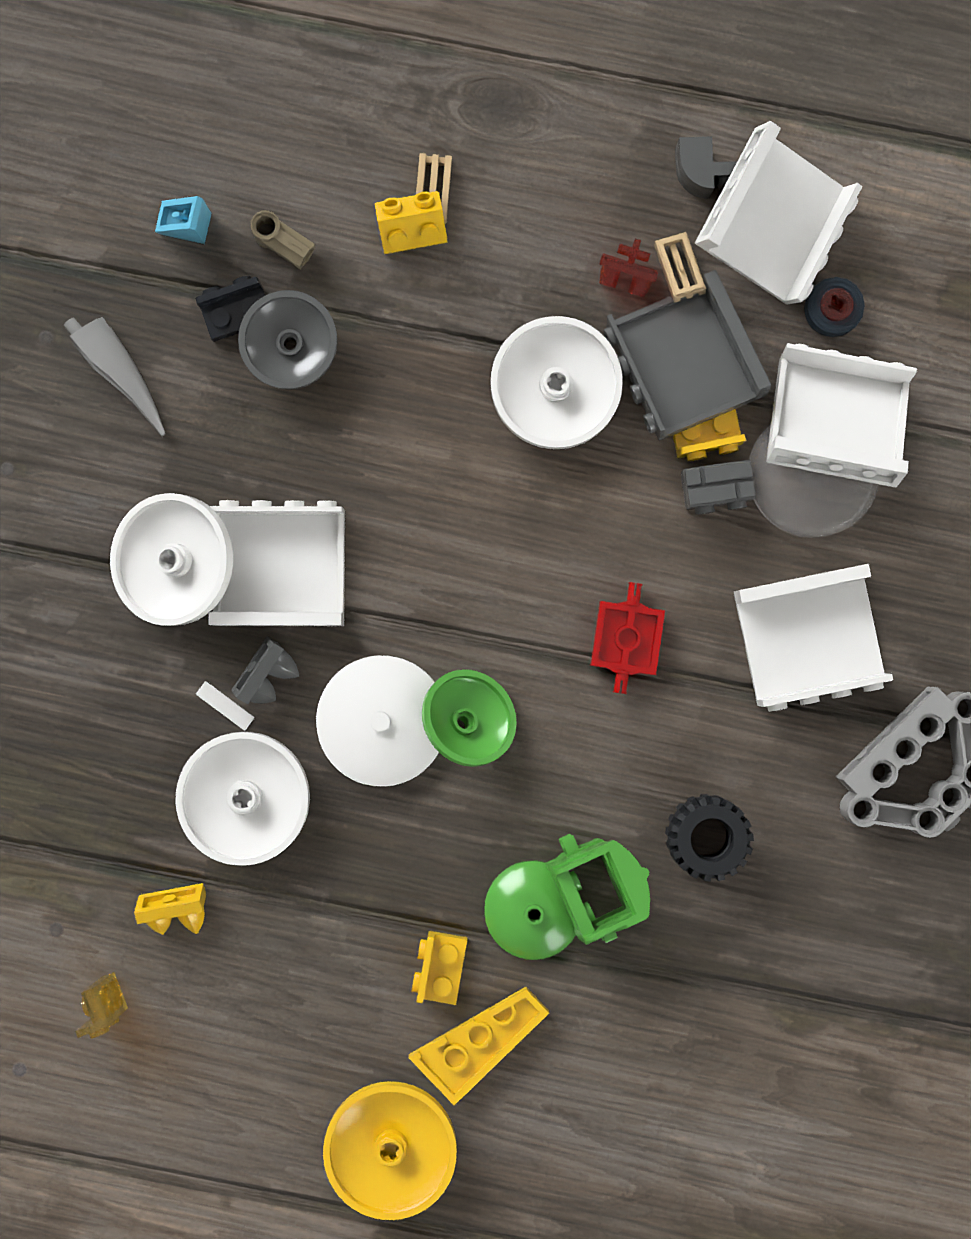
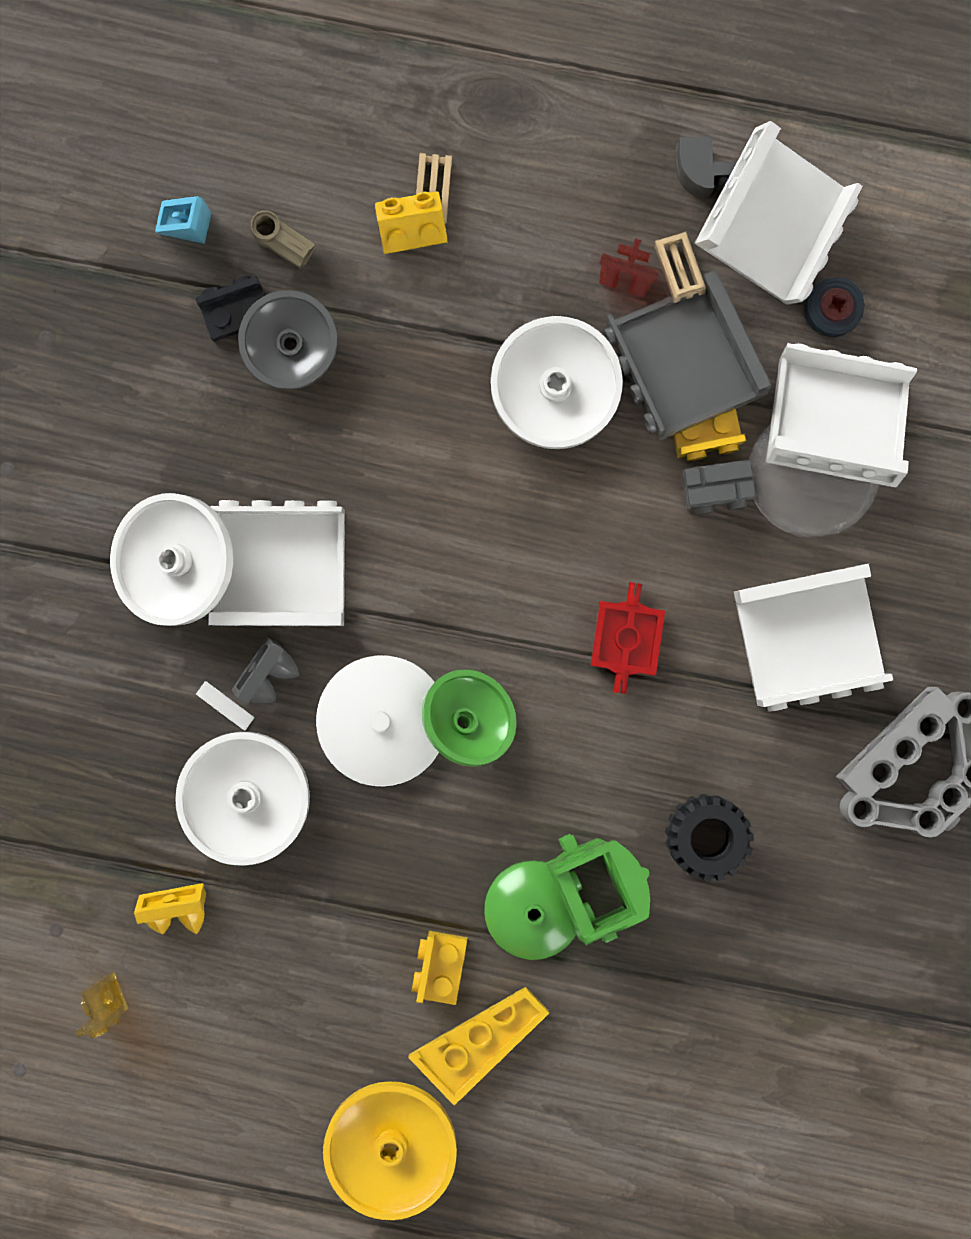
(111, 360): light grey piece -> none

